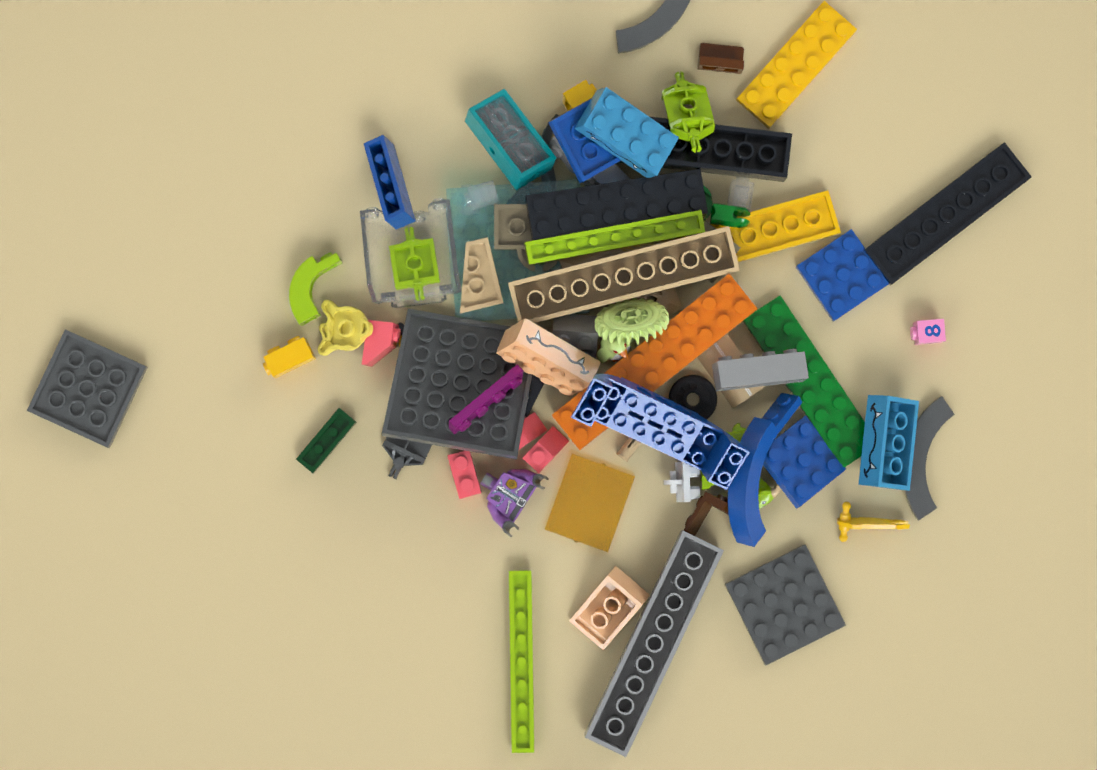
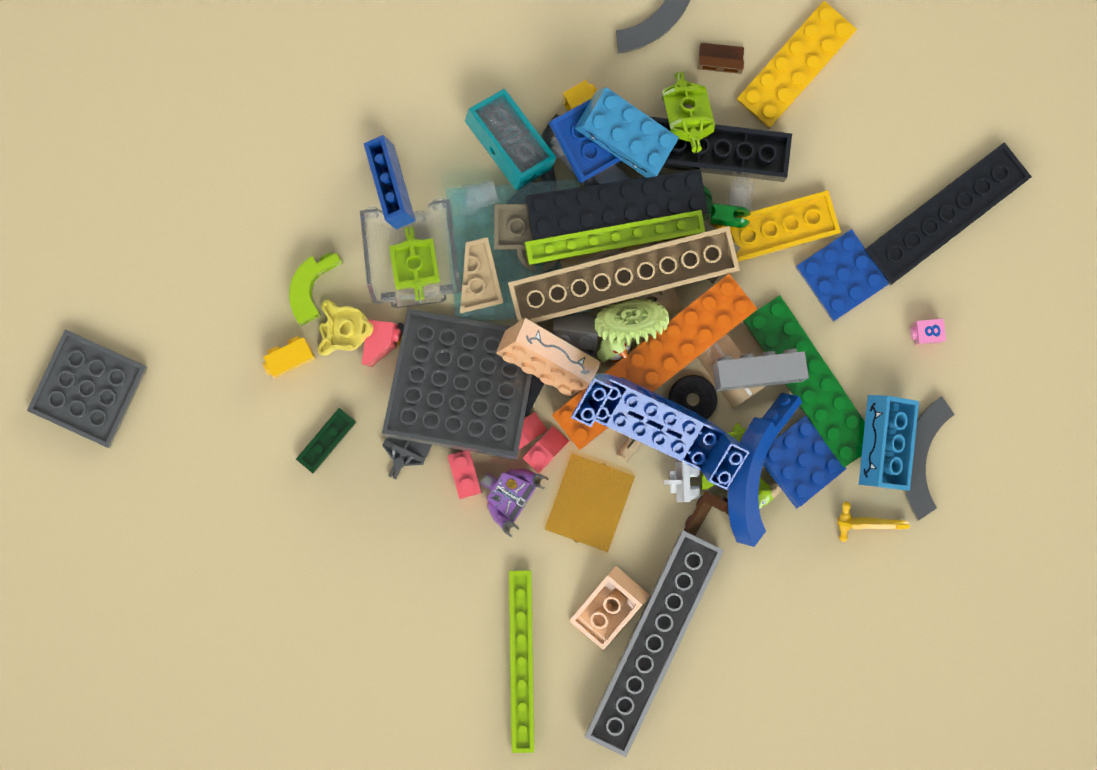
(480, 405): magenta plate -> none
(785, 604): dark grey plate -> none

